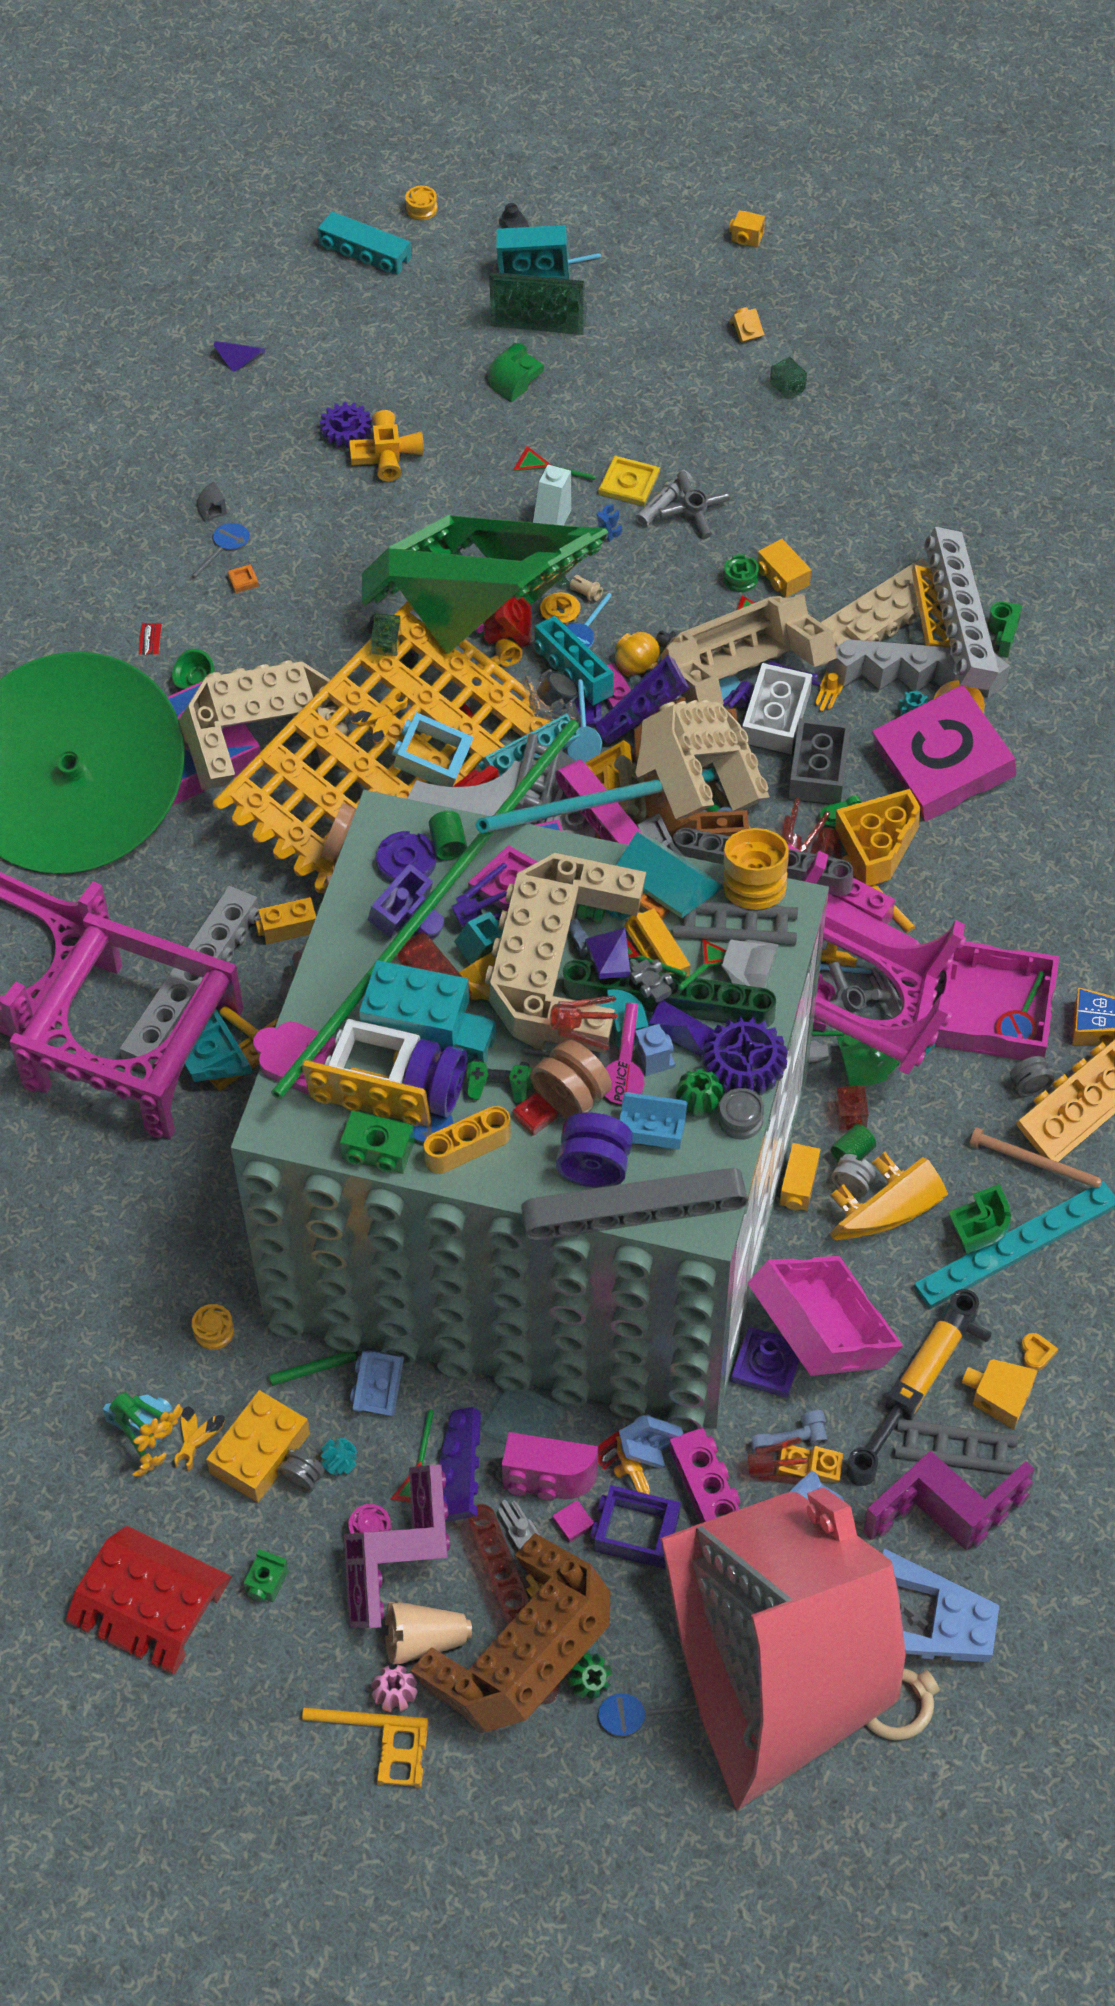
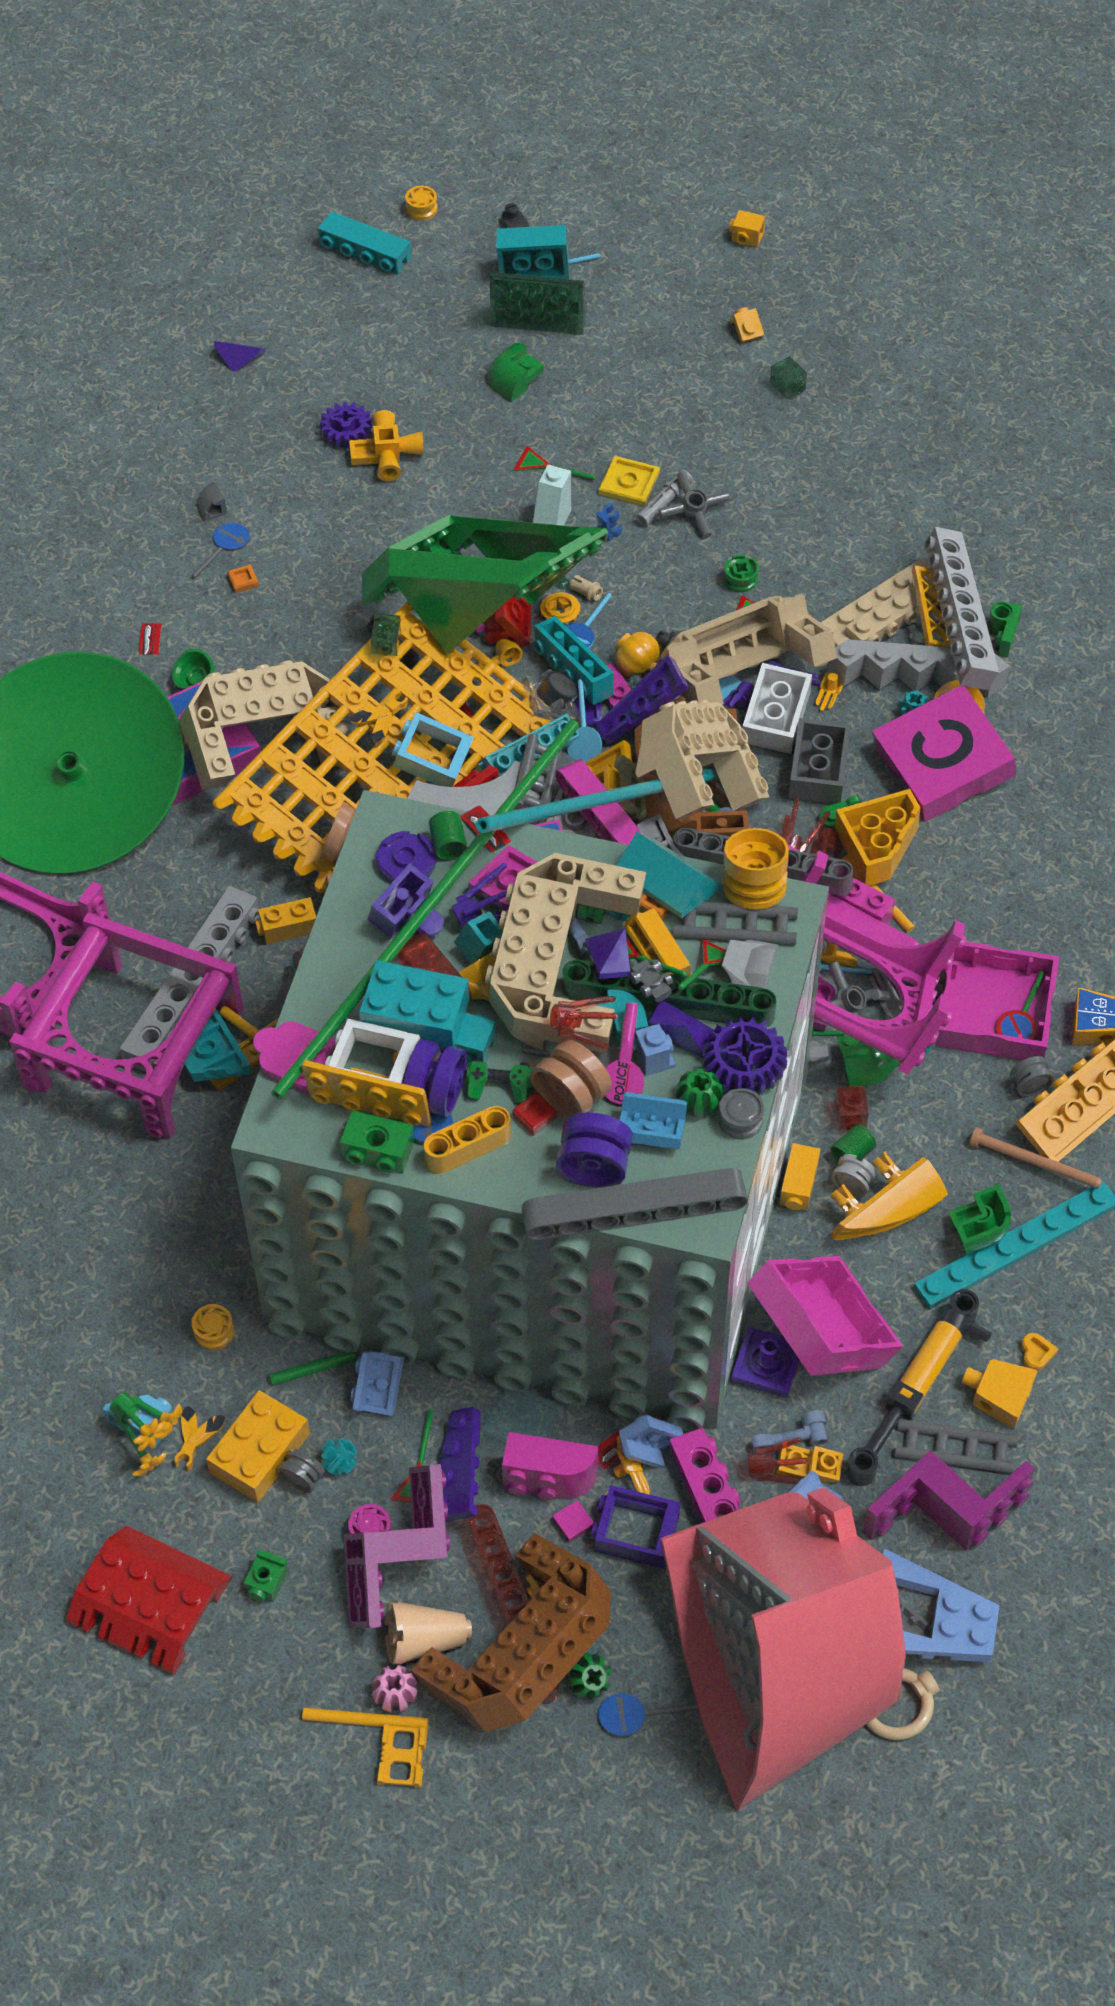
(498, 839): none -> red sticker
(522, 1528): light grey piece -> none
(783, 568): light orange brick -> none

